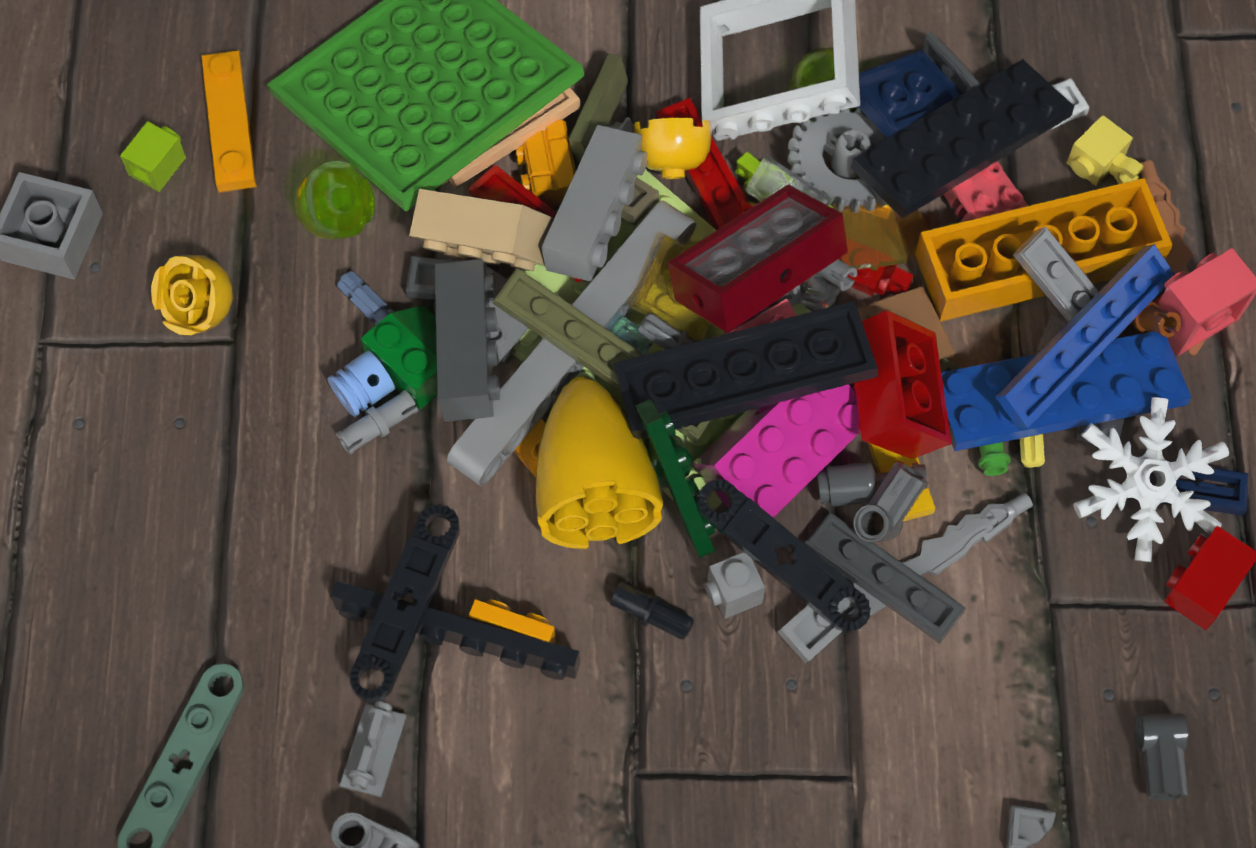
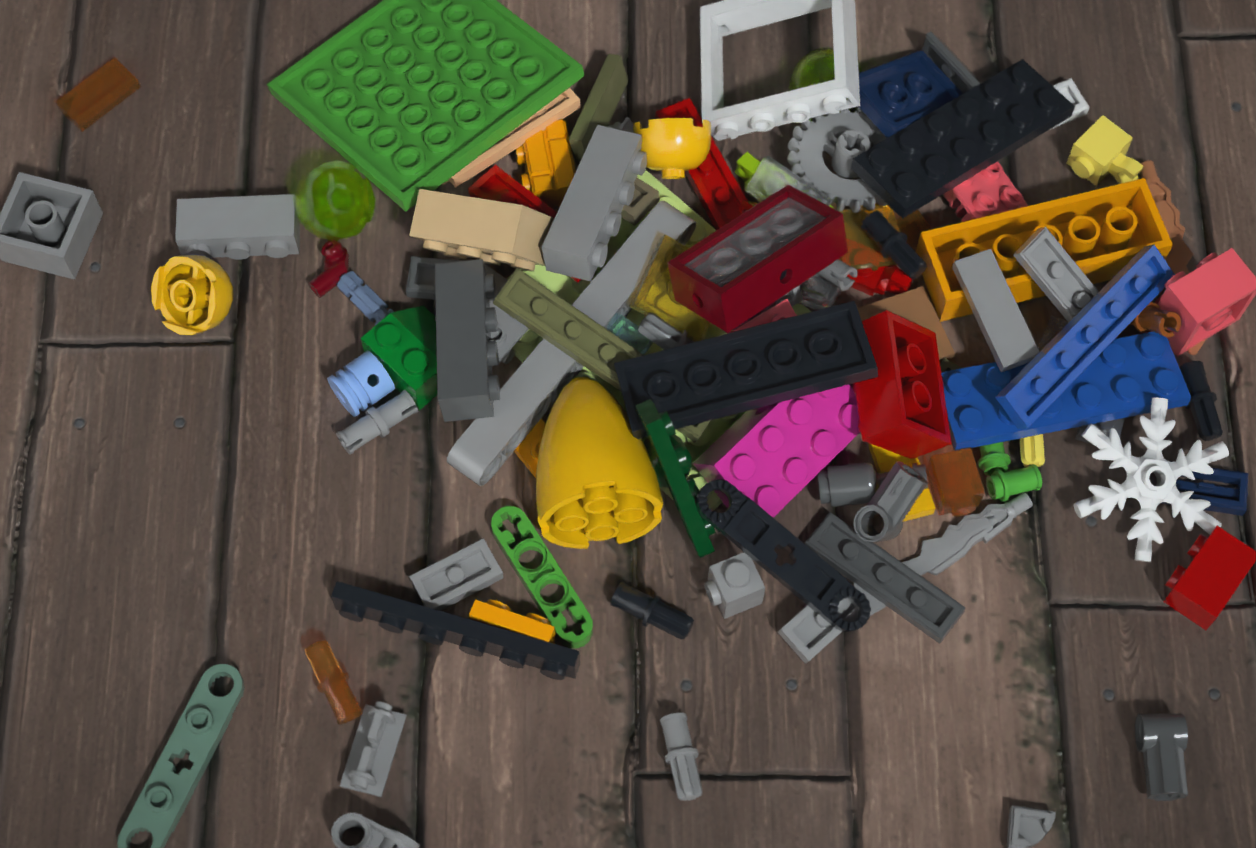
(98, 94): none -> clear orange tile
(153, 155): lime brick -> none
(228, 121): light orange plate -> none
(238, 226): none -> light grey brick
(333, 682): none -> clear orange axle
(335, 265): none -> dark red arm
(395, 630): black piece -> none
(457, 576): none -> light grey plate
(547, 573): none -> bright green beam
(681, 756): none -> light grey axle
(893, 244): none -> black axle
(955, 482): none -> clear orange brick
(995, 310): none -> light grey tile
(1005, 484): none -> bright green pin
(1201, 401): none -> black axle

